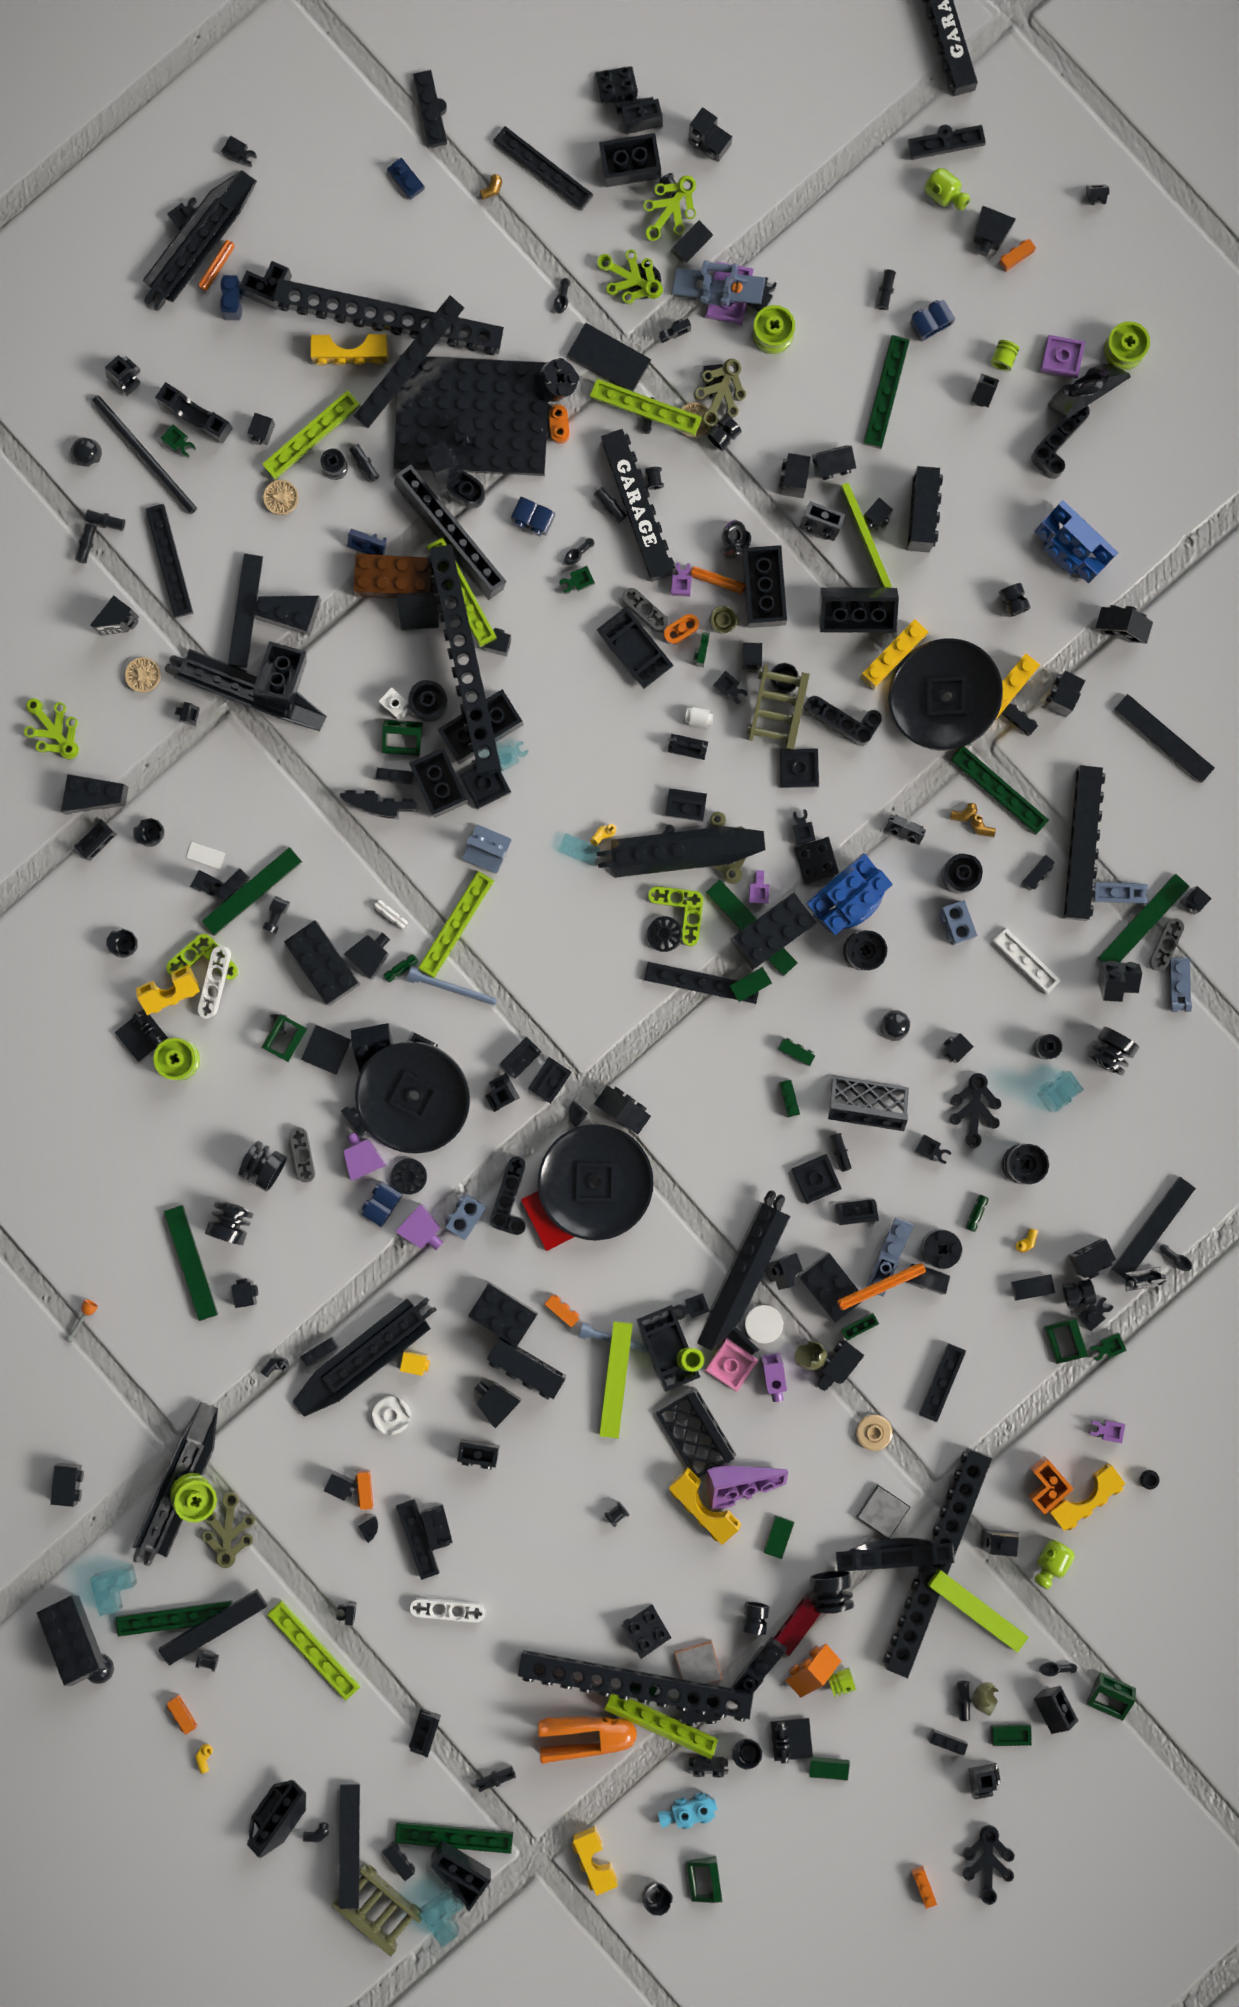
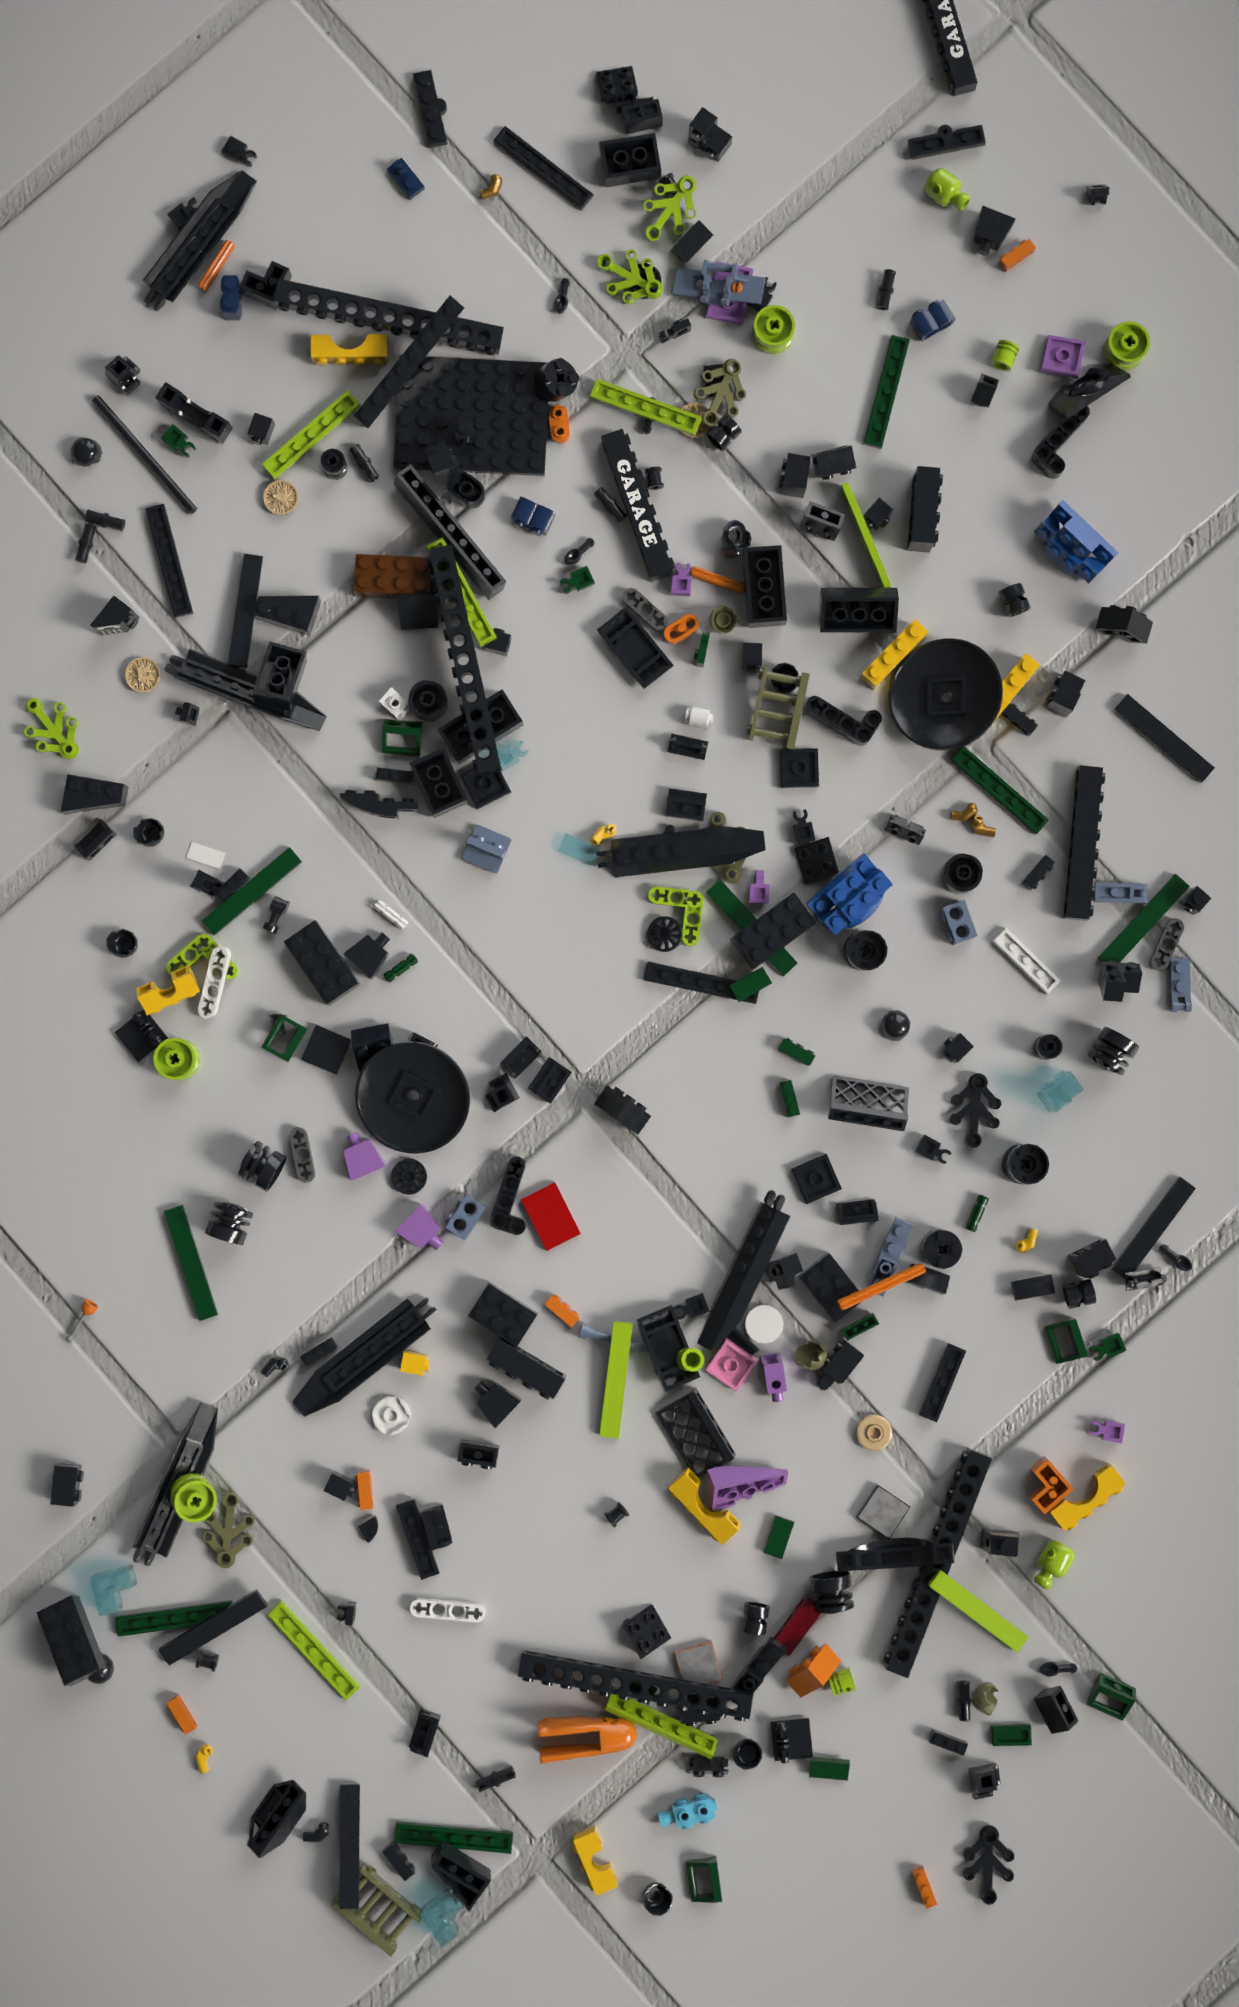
(244, 1293): black brick -> none
(352, 1117): black plate -> none
(365, 543): dark blue plate -> none
(381, 1204): dark blue brick -> none
(416, 976): sand blue piece -> none
(456, 924): lime tile -> none
(576, 1113): black tile -> none
(609, 357): black tile -> none
(623, 1190): black dish -> none
(728, 686): black plate -> none
(840, 1152): black axle -> none
(1093, 1316): black plate -> none
(1149, 1479): black plate -> none

